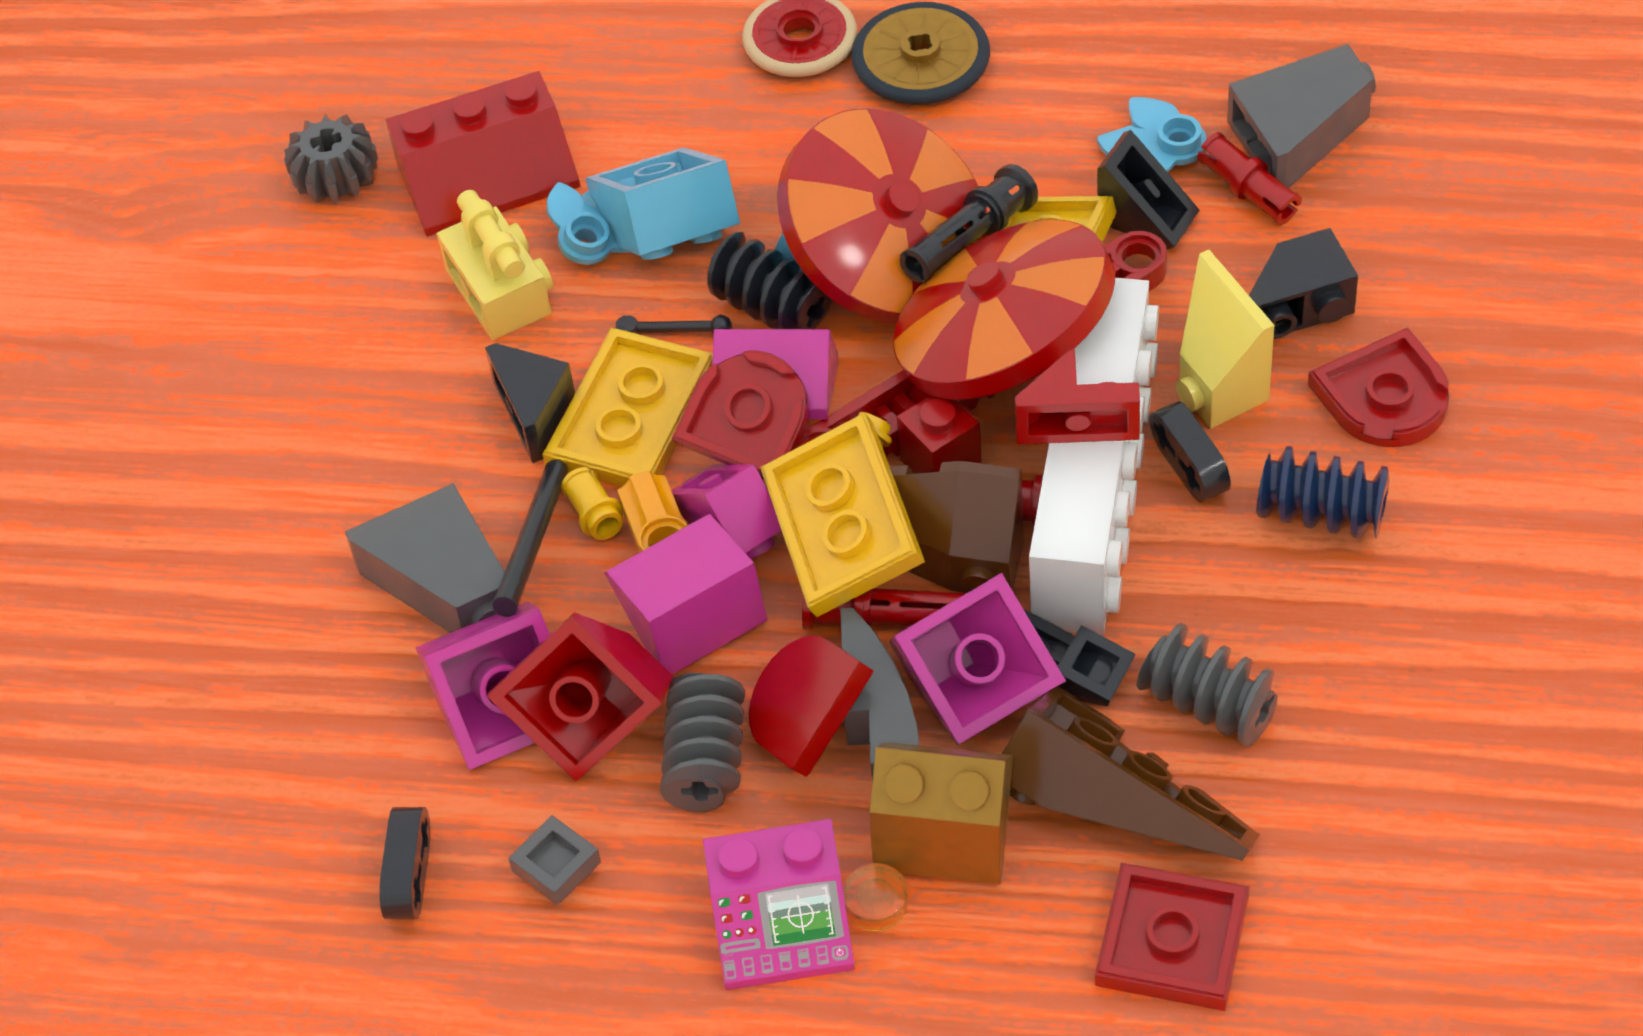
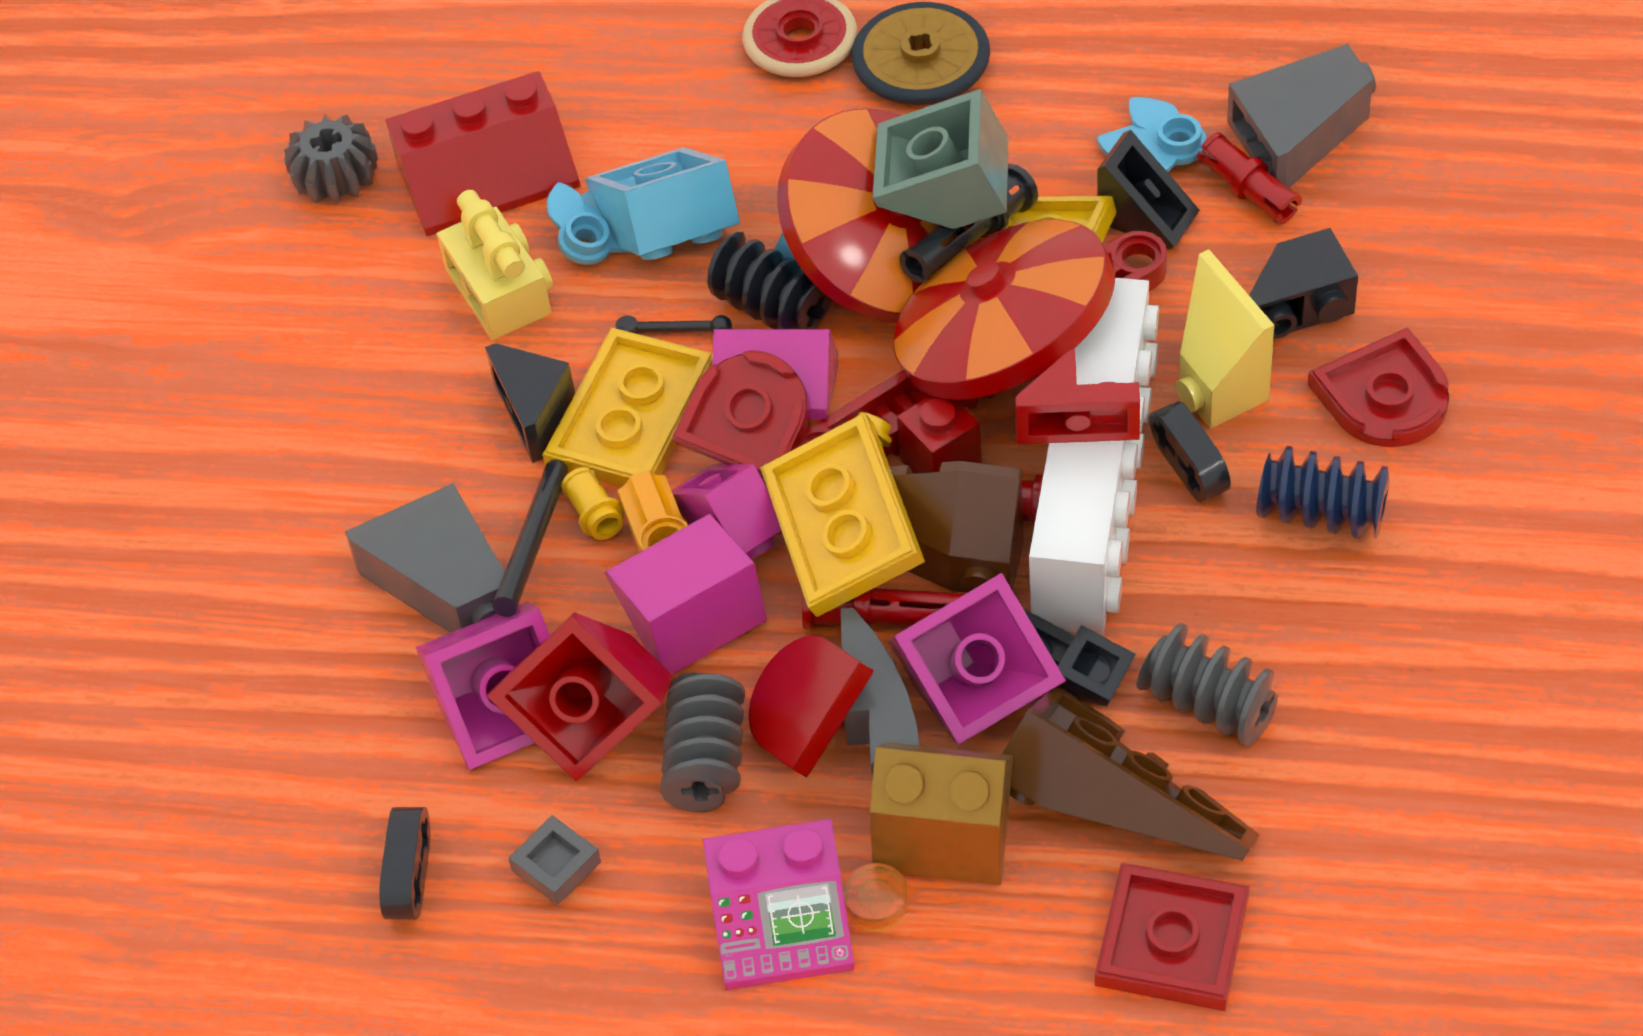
(943, 162): none -> sand green slope

